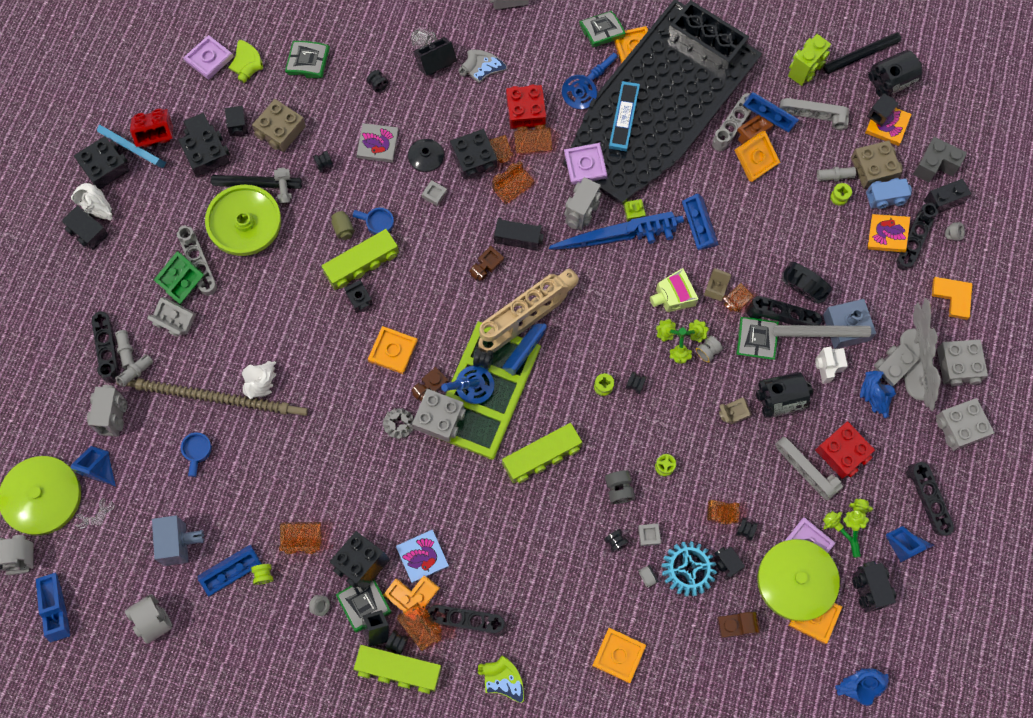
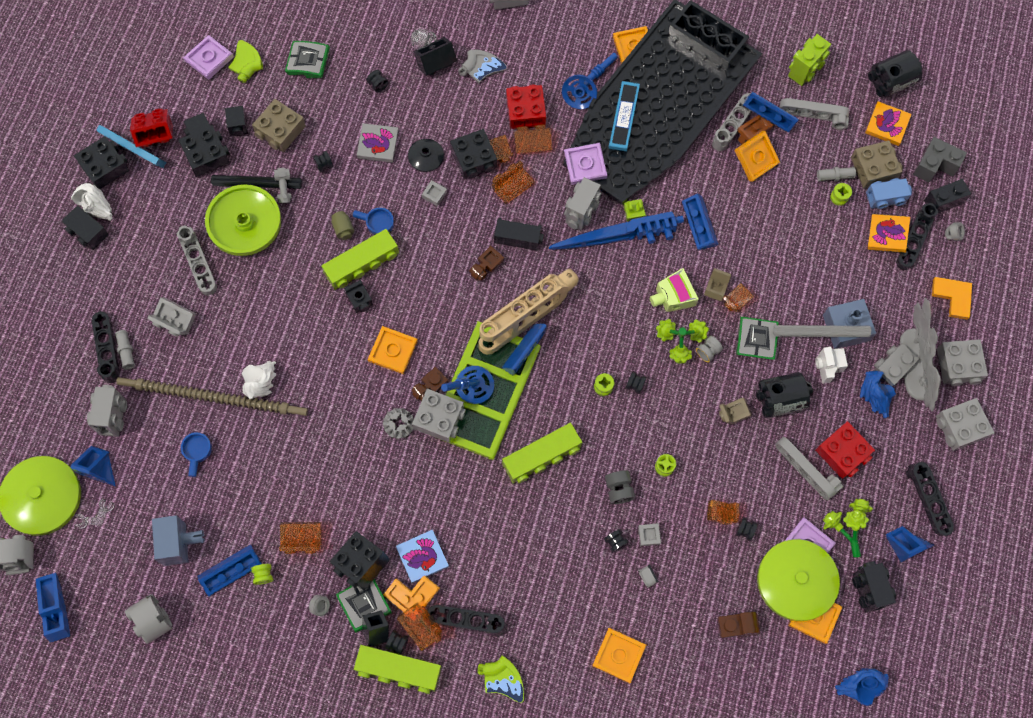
(134, 370): light grey pin -> none
(179, 277): green slope -> none
(483, 358): black wheel -> none
(602, 29): slope -> none
(690, 577): medium azure gear -> none
(728, 562): black brick -> none
(758, 309): black beam -> none
(806, 282): black gear -> none
(862, 52): black axle -> none
(882, 109): black brick -> none

